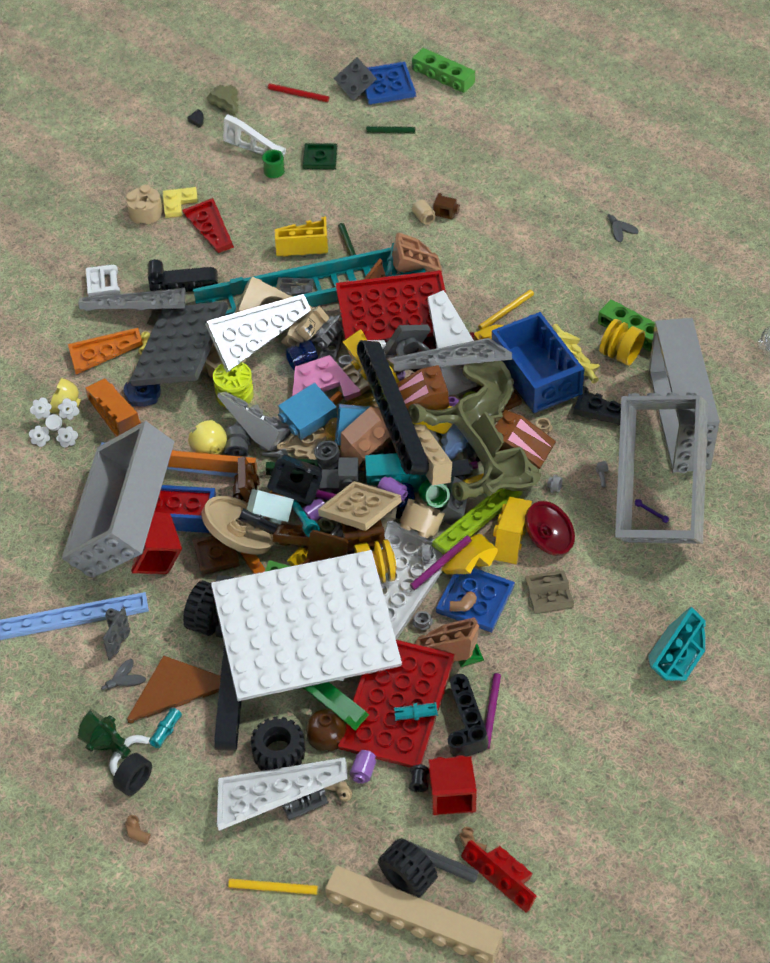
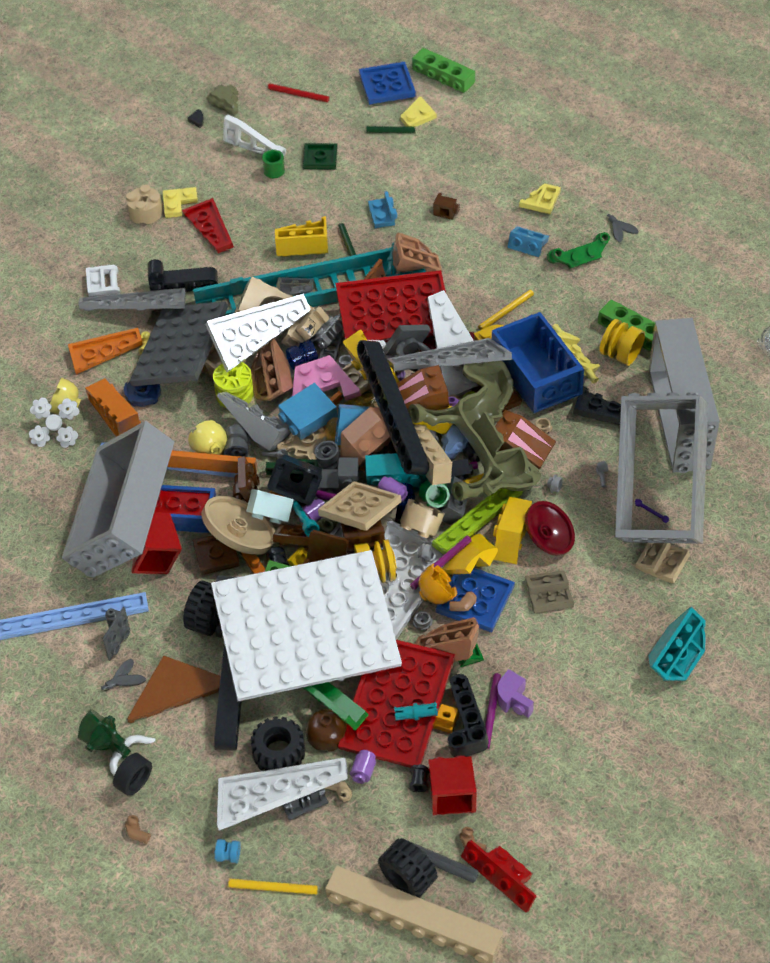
(165, 727): teal pin -> none
(227, 851): none -> dark azure wheel
(256, 521): black axle -> none
(270, 372): none -> nougat wedge
(277, 554): none -> black wheel
(355, 78): dark grey hinge -> none
(382, 211): none -> dark azure bracket
(418, 113): none -> light yellow wing
(423, 212): tan brick -> none
(435, 585): none -> light orange cylinder
(446, 724): none -> light orange piece
(510, 694): none -> medium lavender brick
(527, 241): none -> dark azure bracket
(542, 199): none -> light yellow wing
(582, 254): none -> green plate
(663, 561): none -> tan slope

